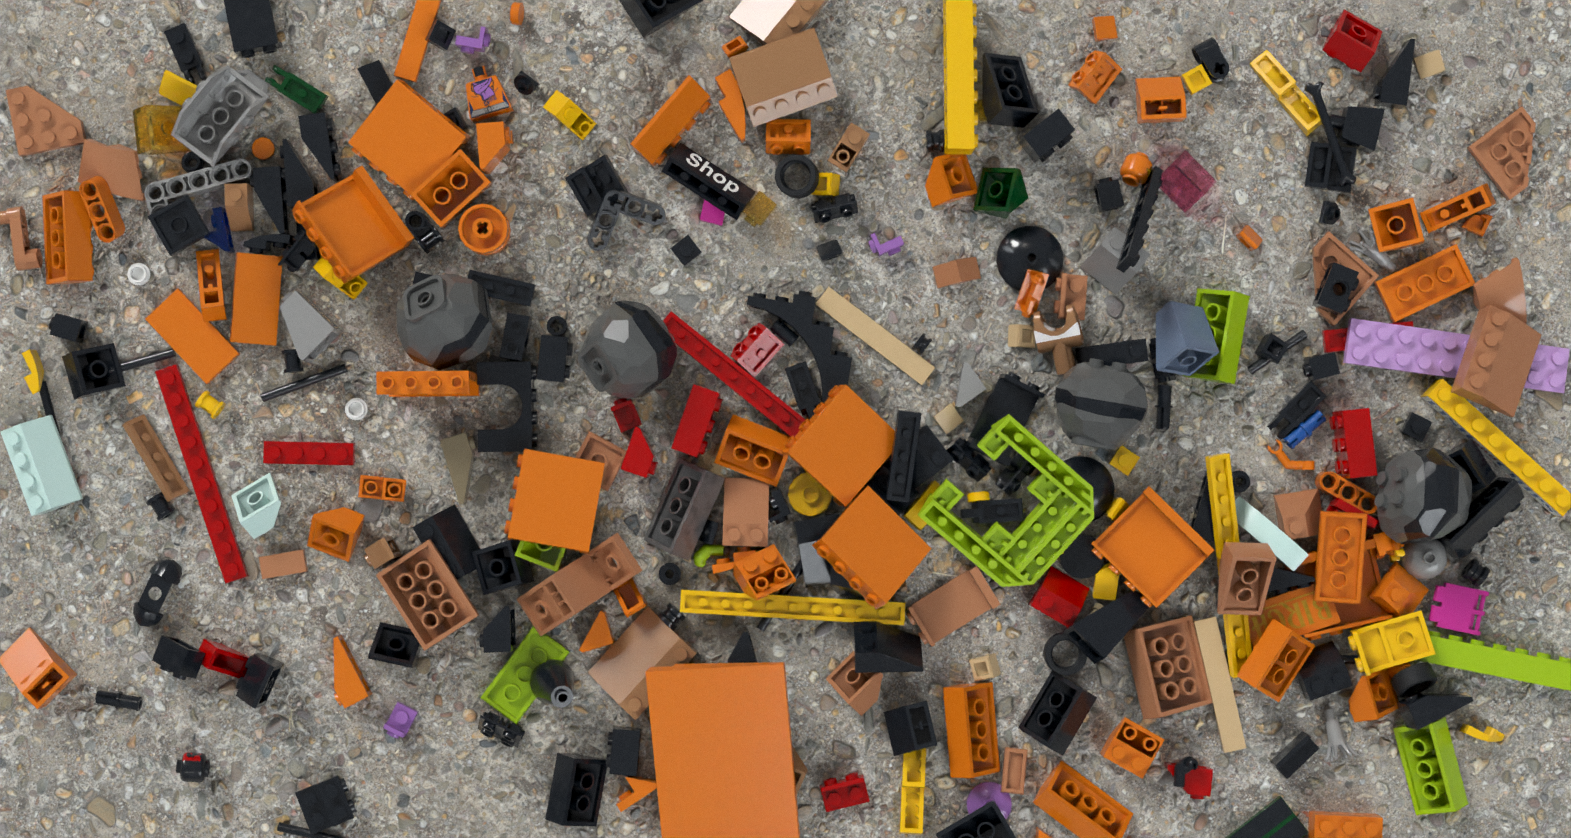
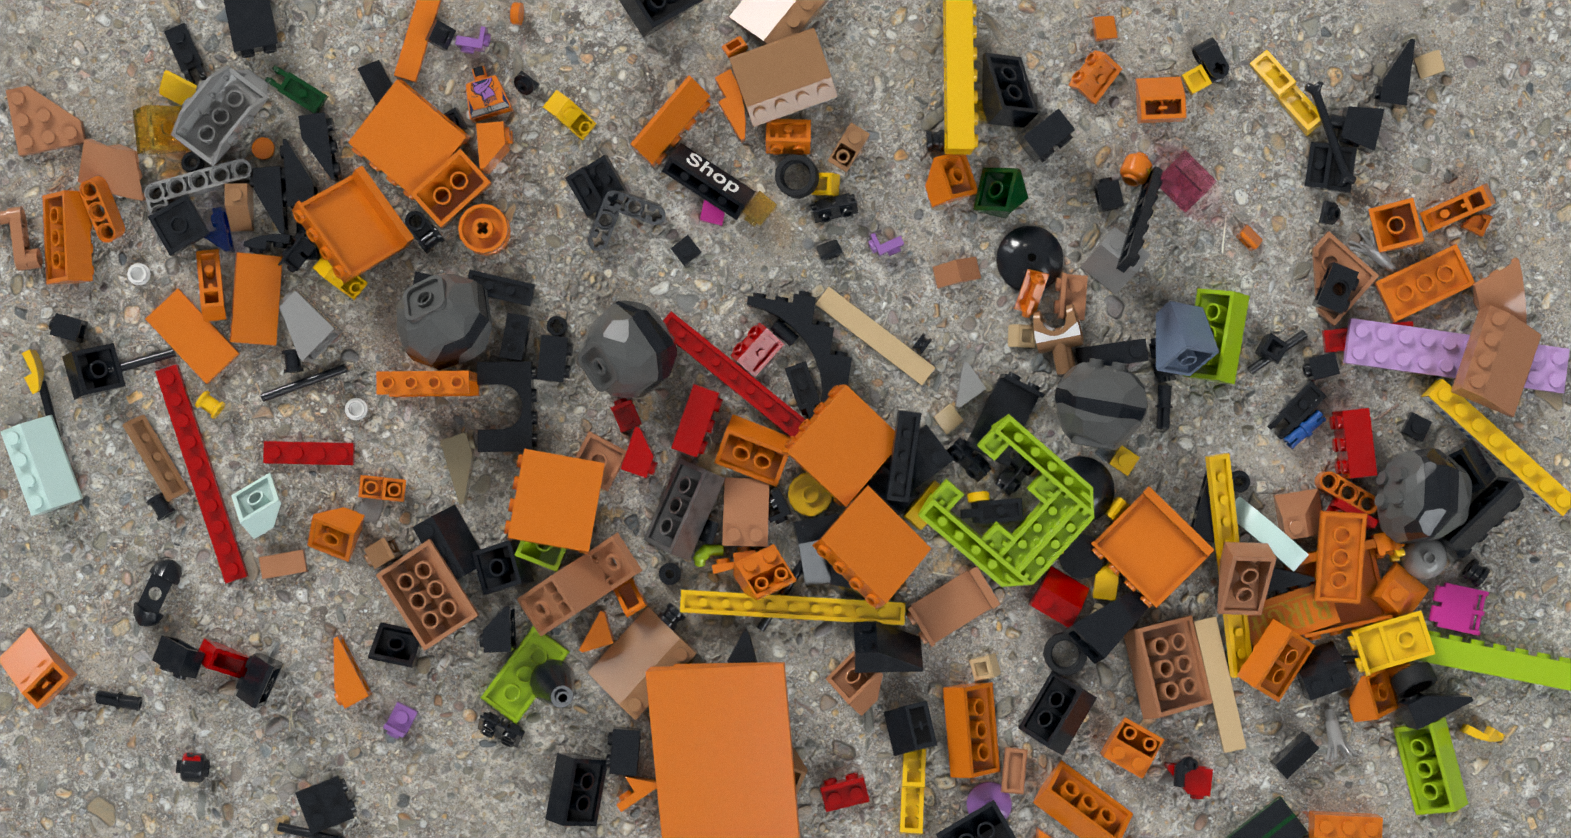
(1290, 464): orange arm -> none
(1352, 41): red slope -> none
(1507, 152): nougat plate -> none

